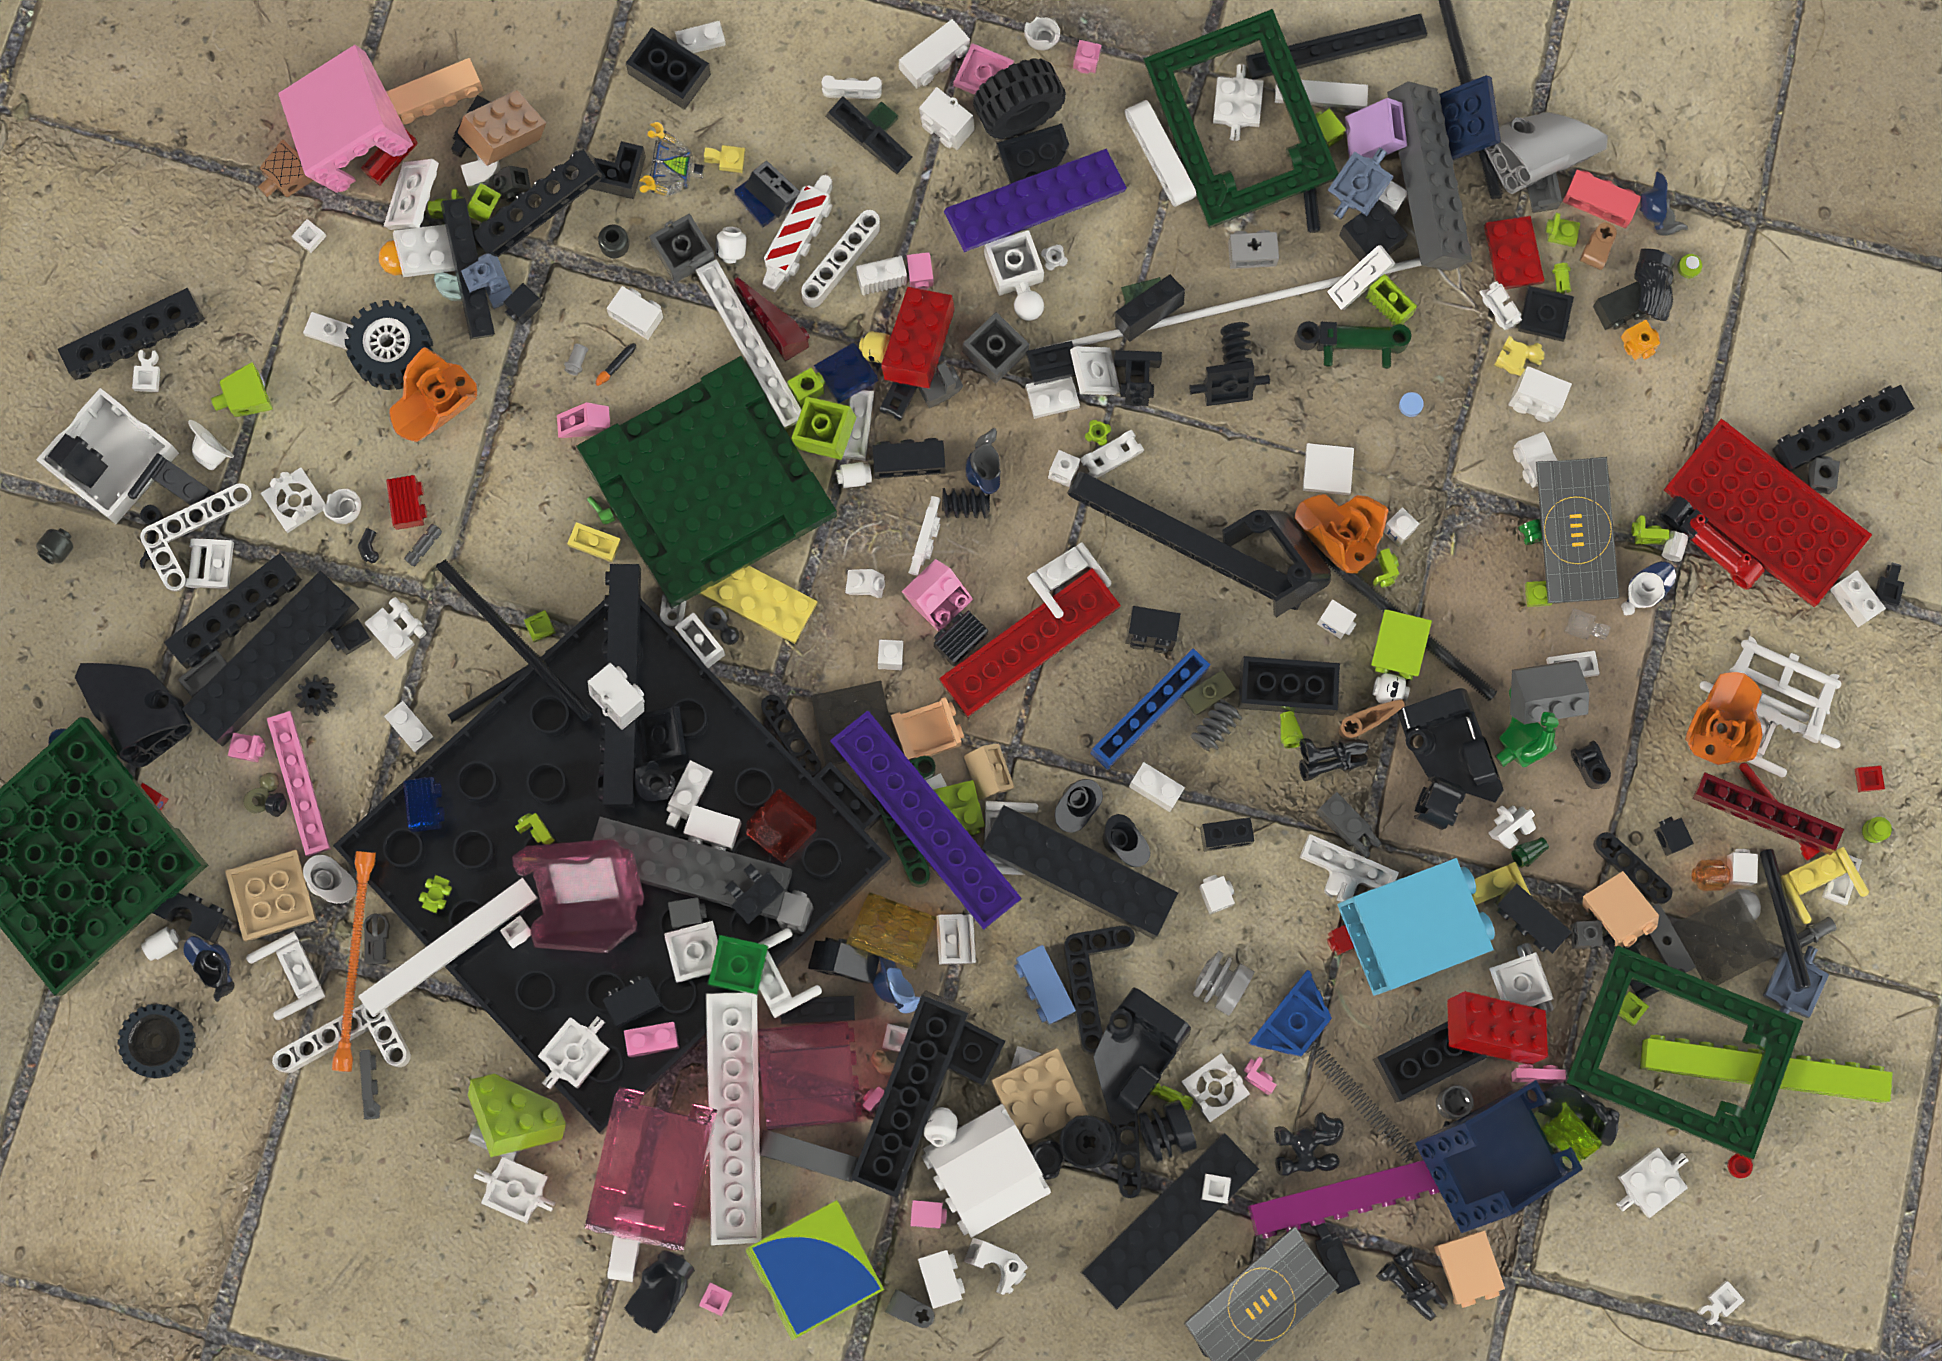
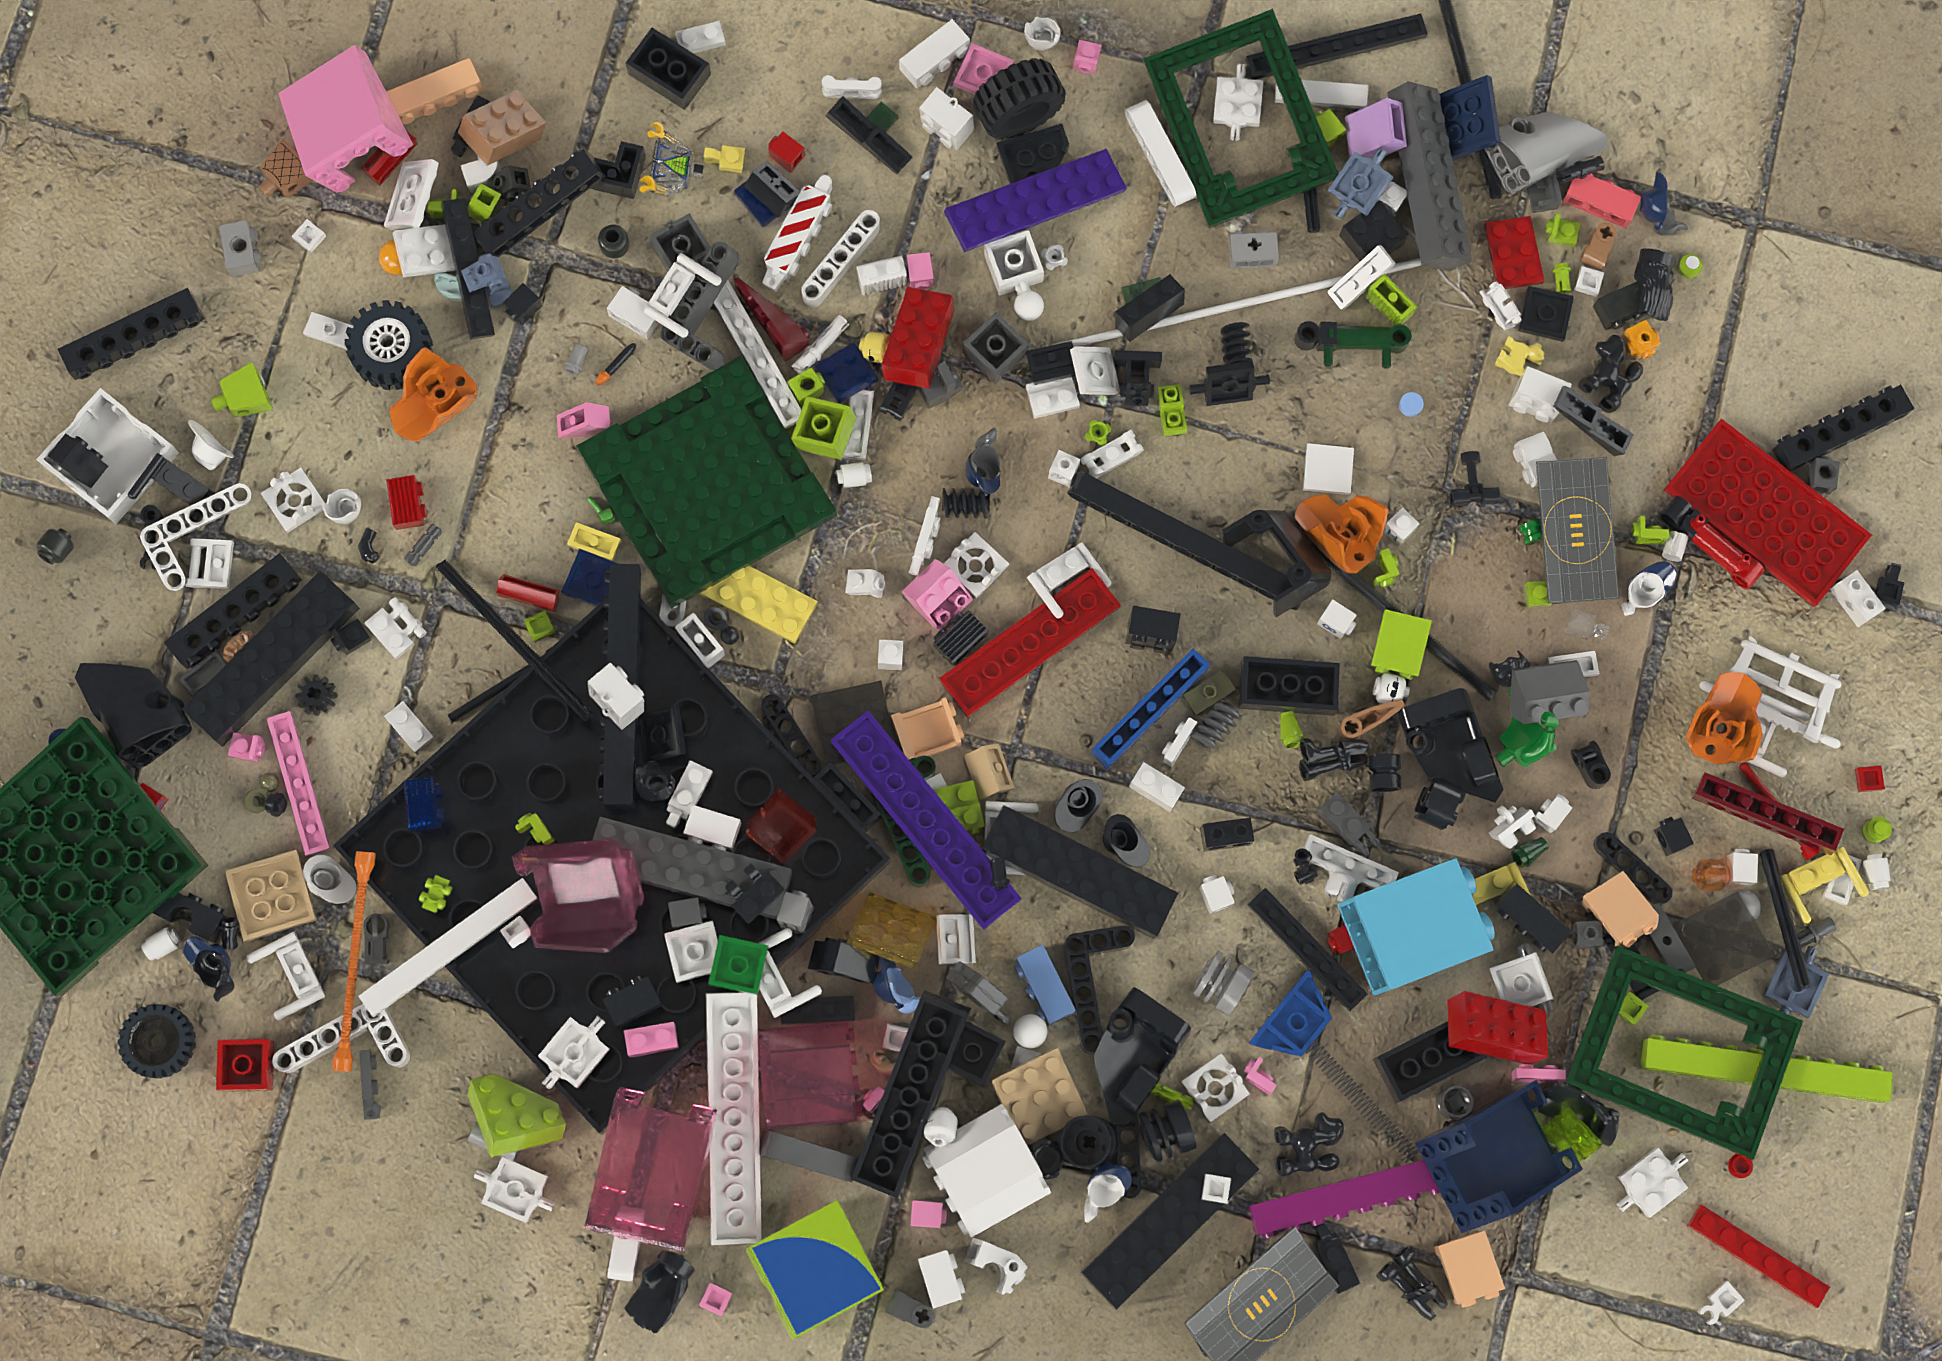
(146, 376): white plate -> none
(229, 932): none -> black pin
(232, 237): none -> light grey brick
(237, 644): none -> medium nougat gear
(244, 1065): none -> red brick
(528, 592): none -> red piece
(587, 578): none -> clear blue plate
(673, 289): none -> white plate
(699, 307): none -> dark grey beam
(730, 244): white head -> none
(786, 151): none -> red brick
(815, 350): none -> white pin
(908, 458): black brick -> none
(979, 991): none -> dark grey piece
(998, 872): none -> black pin
(999, 562): none -> white piece
(1030, 1031): none -> white piece
(1106, 1188): none -> white hair
(1172, 410): none -> lime slope
(1174, 749): none -> white plate
(1306, 871): none -> black bar
(1307, 949): none -> black plate
(1385, 772): none -> black wheel
(1473, 490): none -> black bar
(1503, 671): none -> black hair
(1552, 813): none -> white brick
(1580, 169): none -> black pin
(1589, 281): none -> white plate
(1592, 422): none -> black slope
(1607, 373): none -> black animal
(1758, 1256): none -> red plate
(1876, 872): none -> white brick

